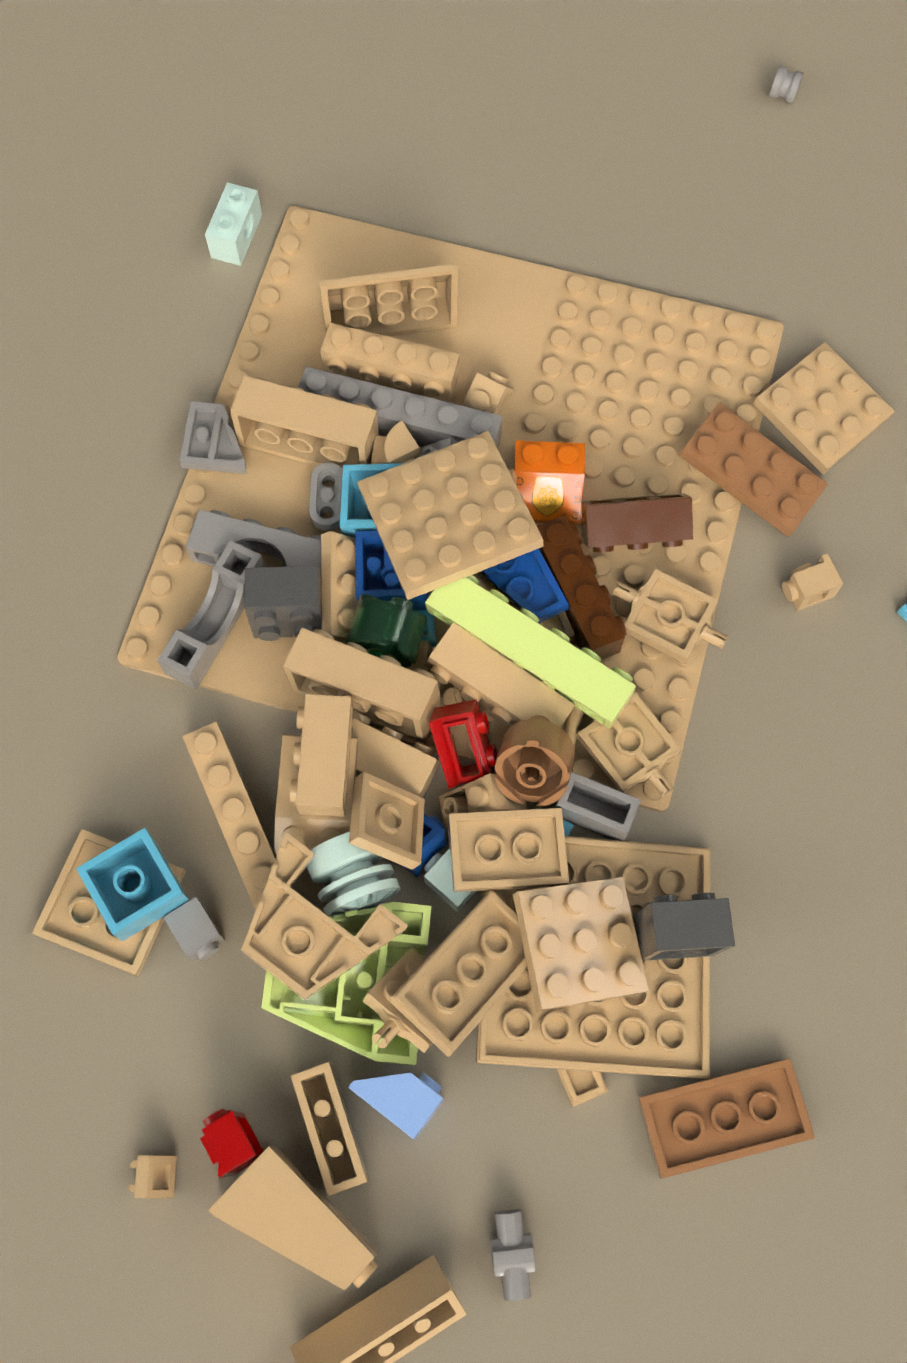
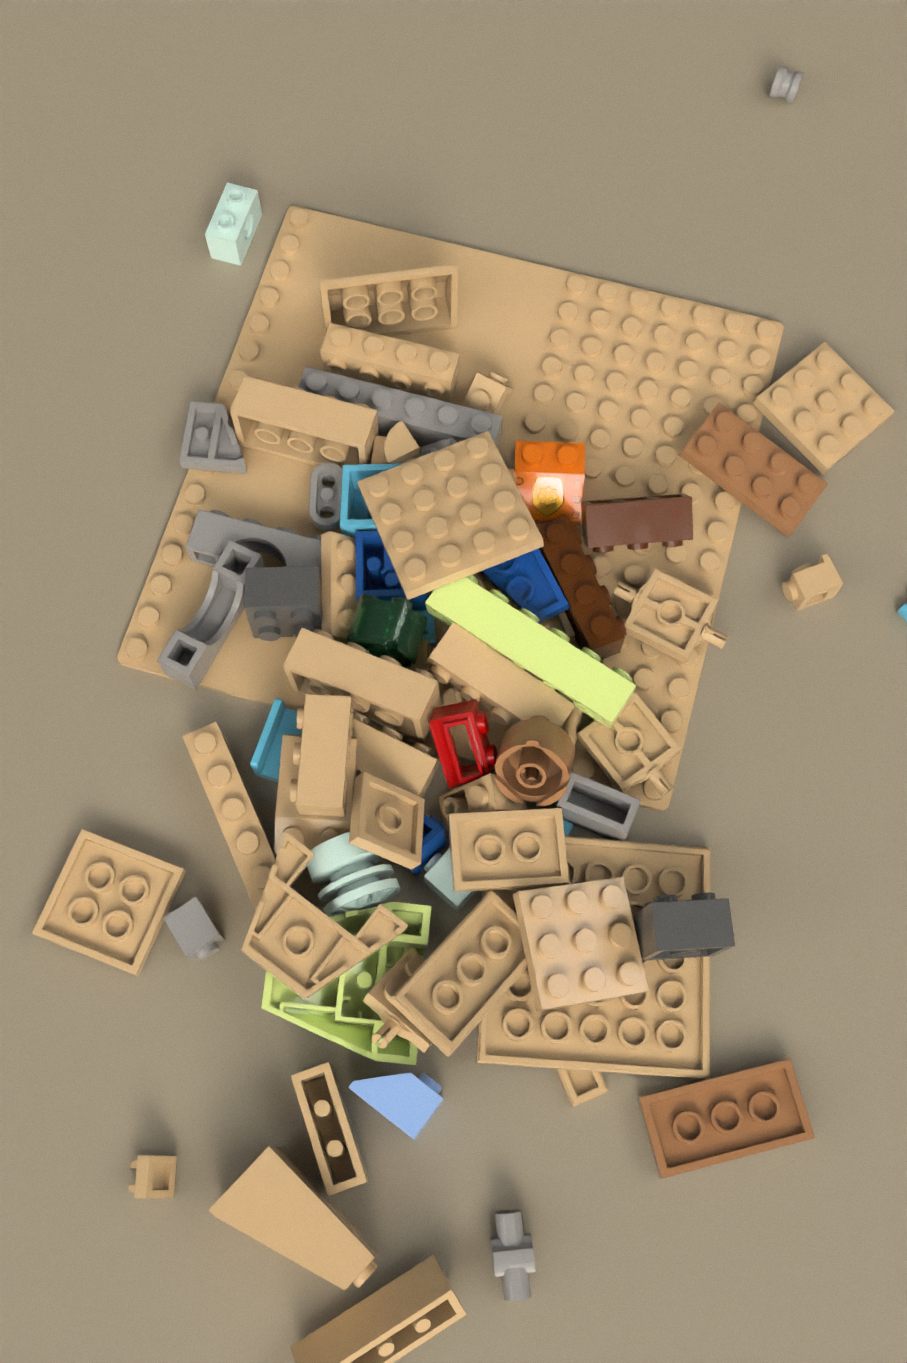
(132, 884): medium azure brick -> none
(230, 1142): red window -> none
(268, 750): none -> medium azure panel

